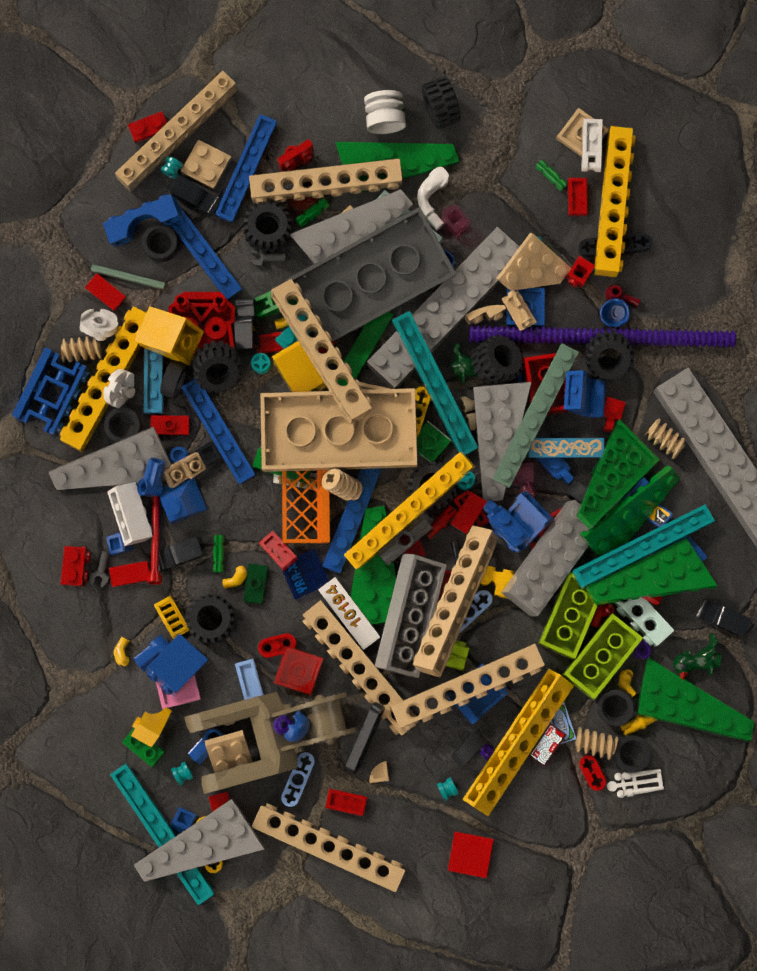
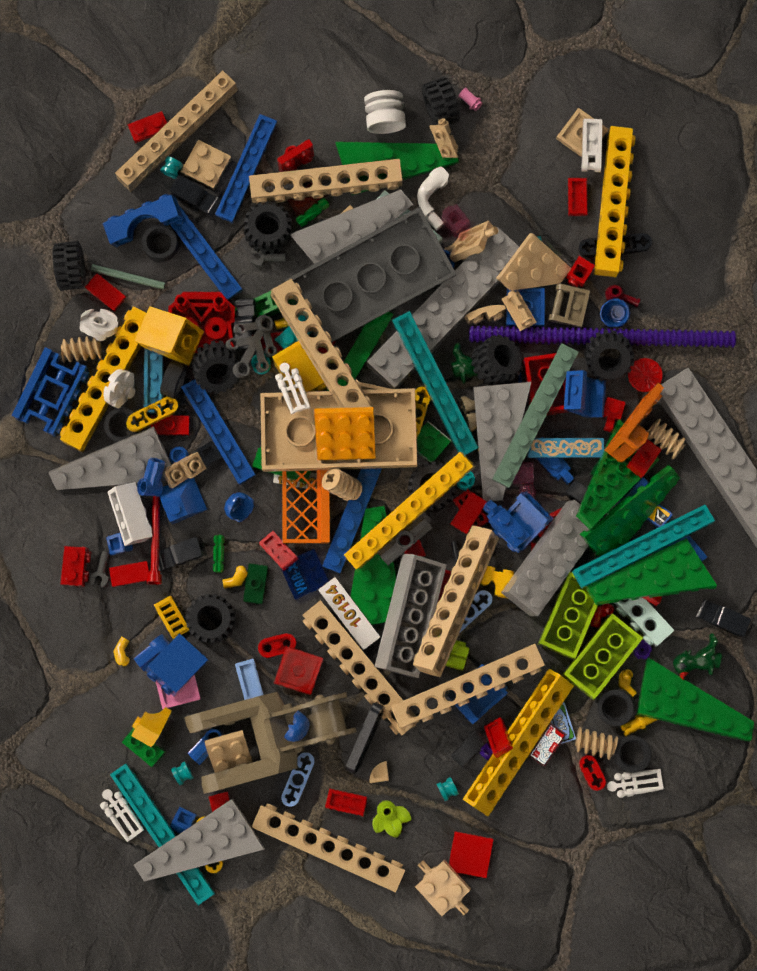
(69, 265): none -> black tyre
(107, 794): none -> white piece
(137, 415): none -> yellow beam
(239, 506): none -> blue hair
(254, 345): none -> dark grey plant
(278, 724): dark purple plate -> none
(285, 368): none -> white piece
(345, 433): none -> light orange plate
(392, 821): none -> lime plate
(441, 521): red pin -> none
(443, 887): none -> tan plate
(445, 142): none -> tan hinge
(471, 241): none -> tan plate
(474, 102): none -> bright pink pin
(498, 737): none -> red tile
(551, 175): green axle -> none
(575, 308): none -> dark tan plate
(631, 434): none -> orange plate
(643, 458): none -> red plate
(645, 374): none -> red wheel

